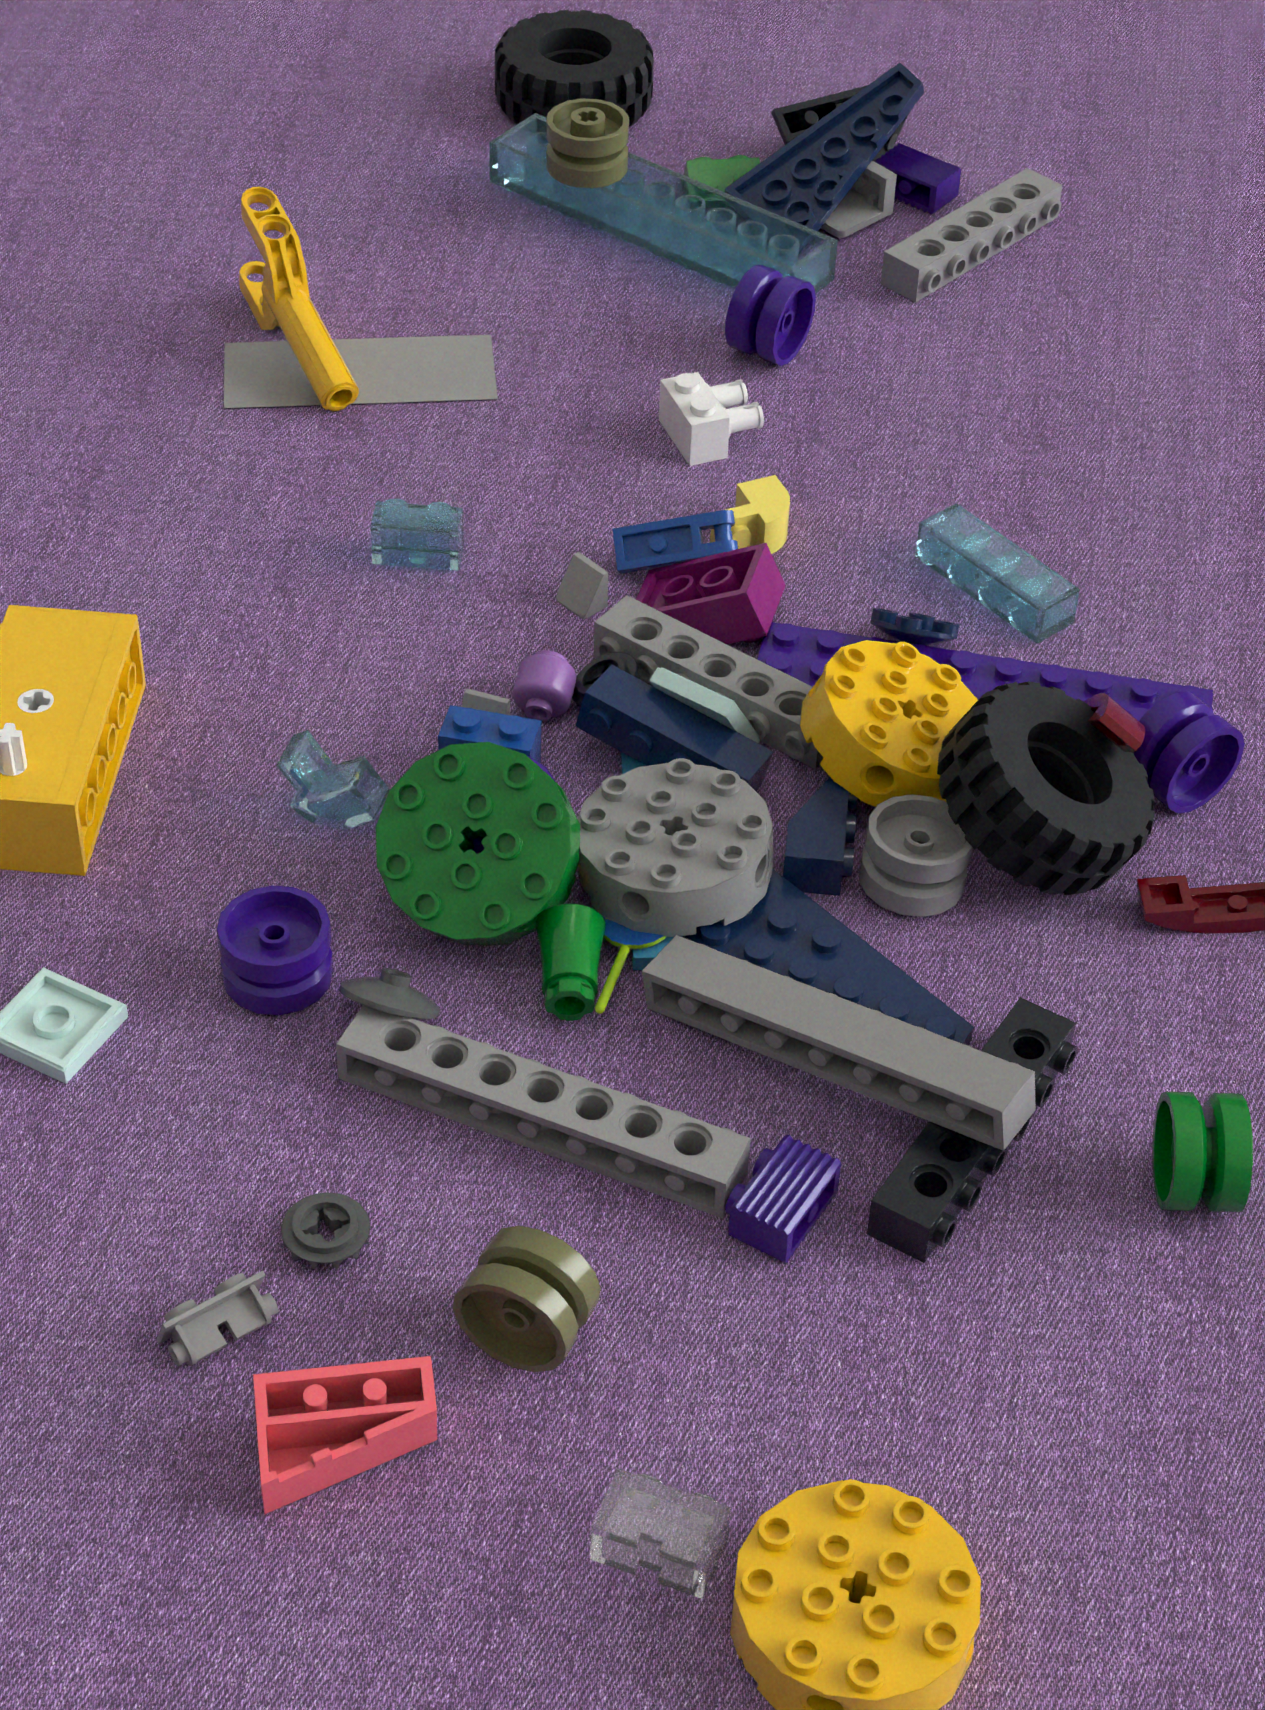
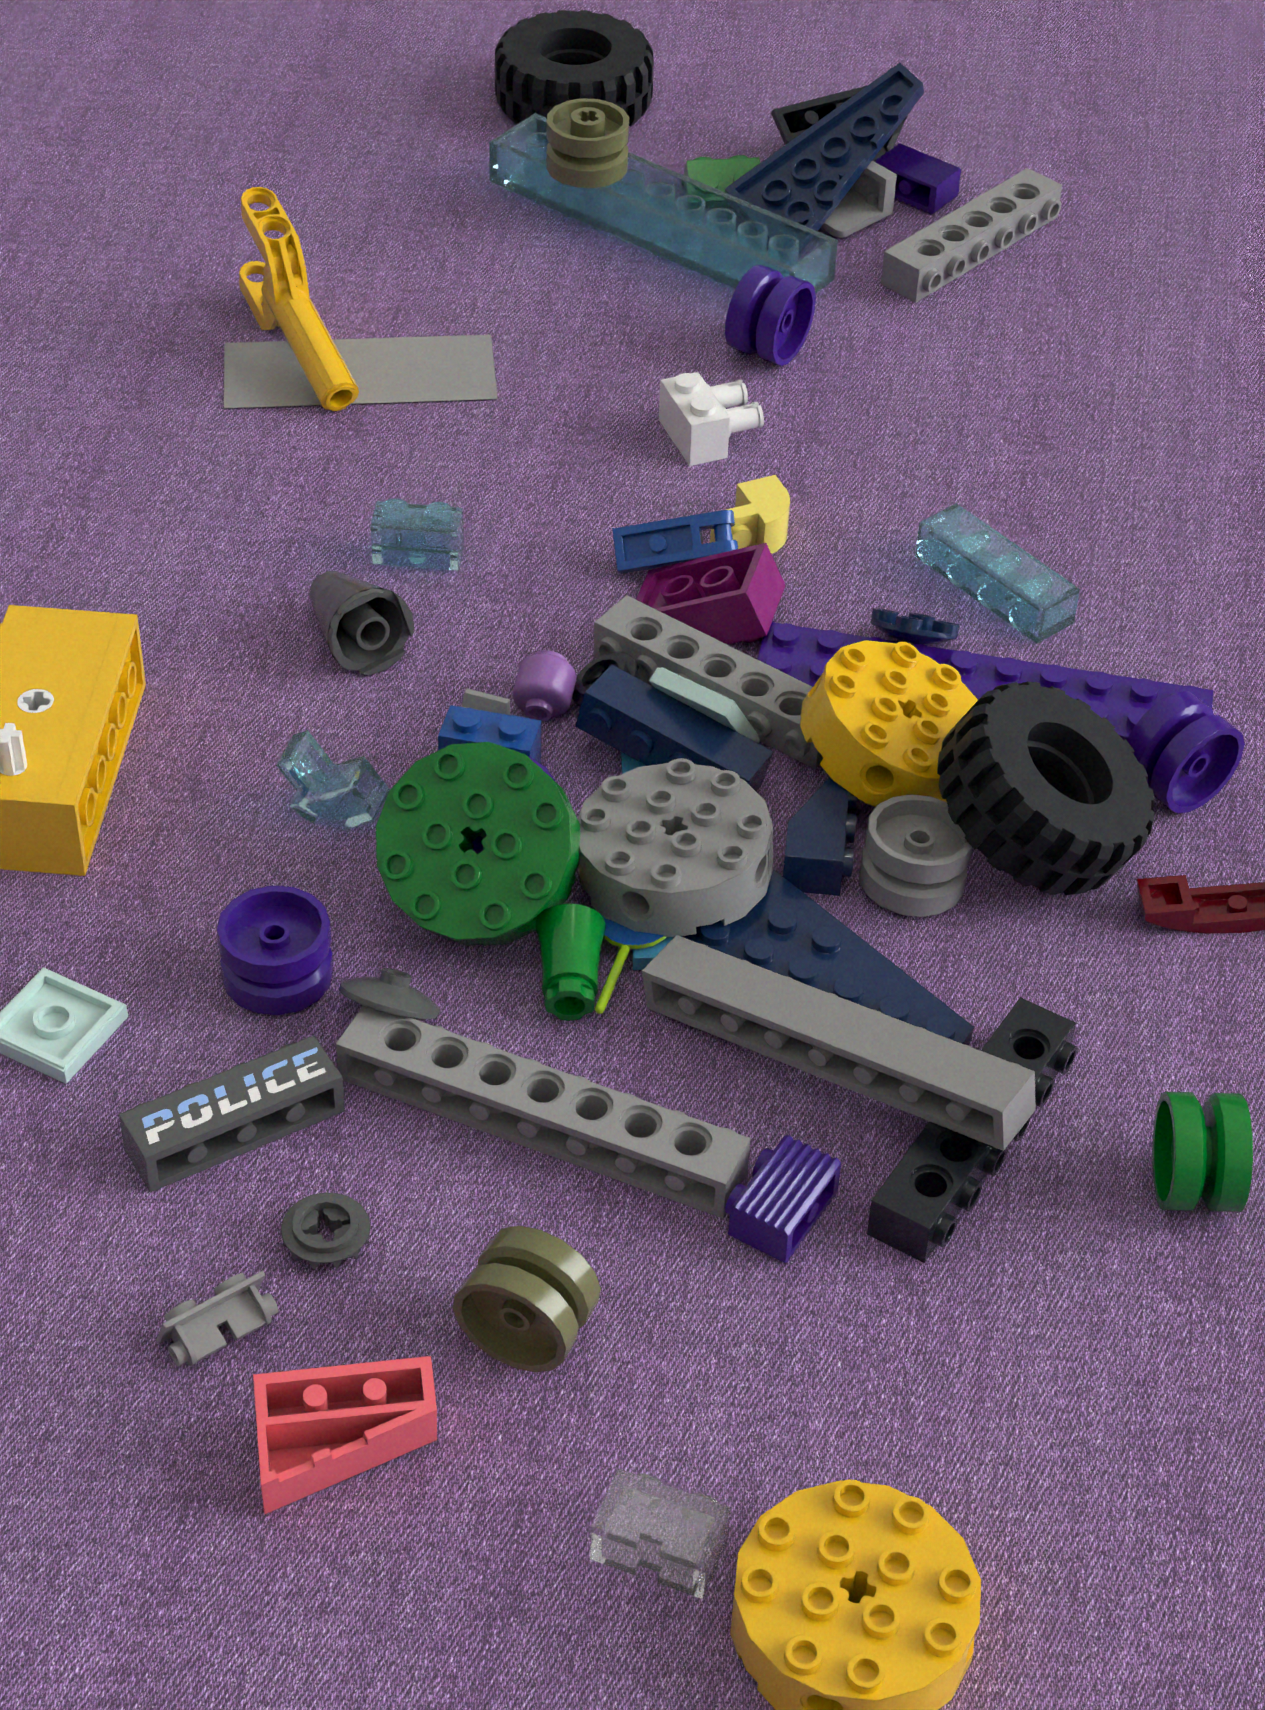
(232, 1113): none -> dark grey brick
(361, 621): none -> dark grey cone
(584, 587): light grey slope -> none
(1116, 723): dark red slope -> none

